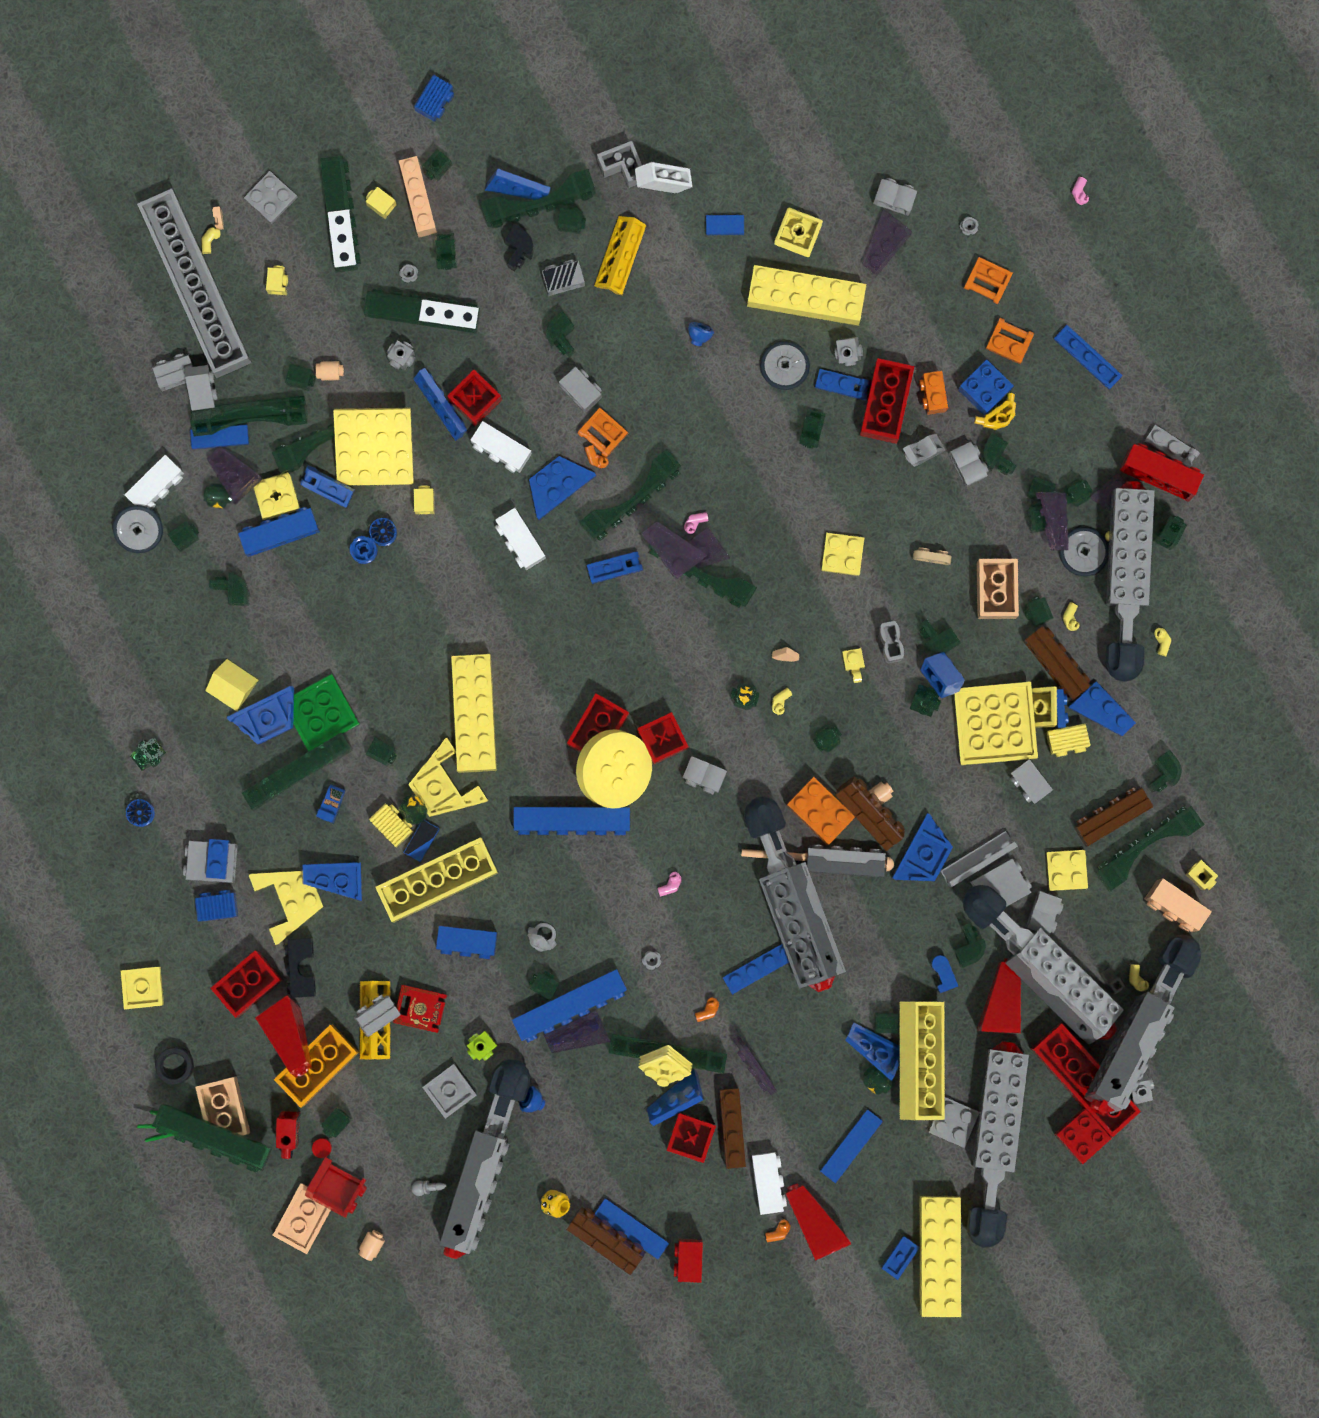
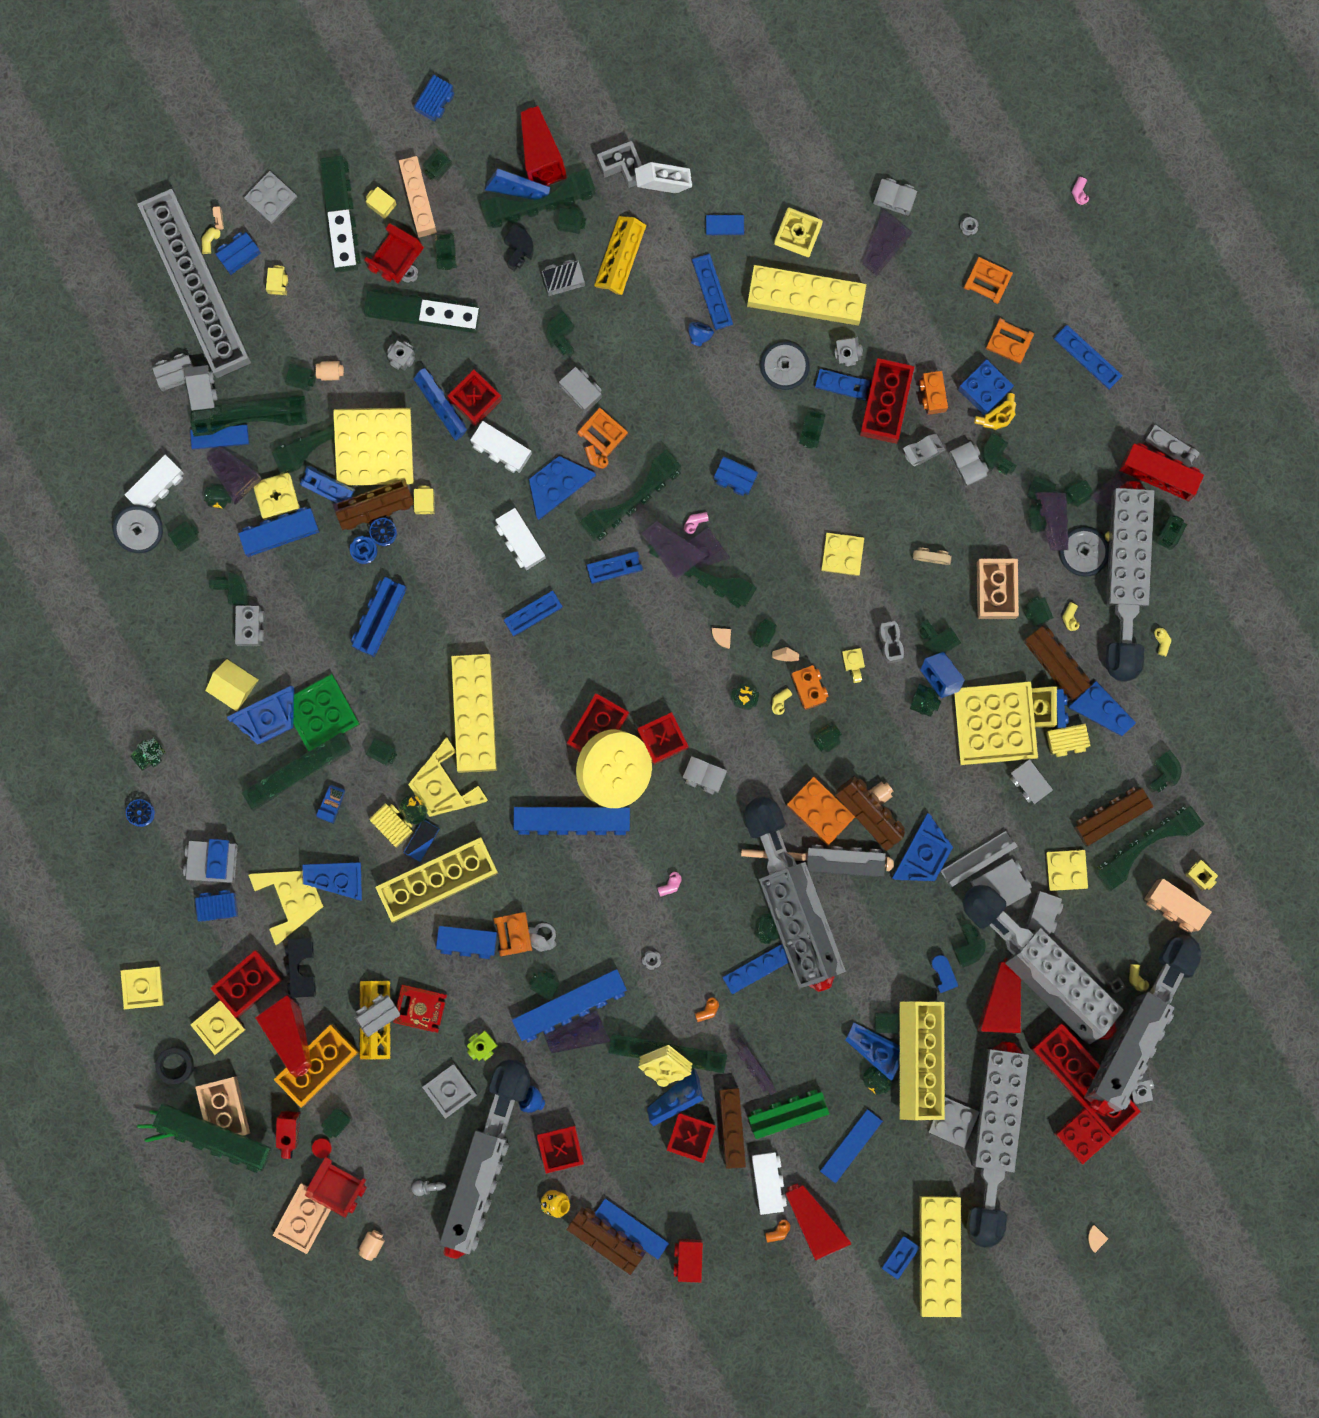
(218, 1027): none -> light yellow plate
(237, 253): none -> blue brick
(248, 626): none -> light grey brick
(373, 504): none -> reddish brown brick
(379, 616): none -> blue brick
(395, 255): none -> red panel
(518, 934): none -> orange plate
(533, 613): none -> blue plate
(541, 154): none -> red slope
(560, 1149): none -> red brick
(712, 291): none -> blue tile
(722, 637): none -> light nougat tile
(735, 476): none -> blue brick
(764, 633): none -> clear green brick
(766, 929): none -> clear green head
(788, 1115): none -> green brick
(809, 687): none -> orange brick
(1096, 1238): none -> light nougat tile

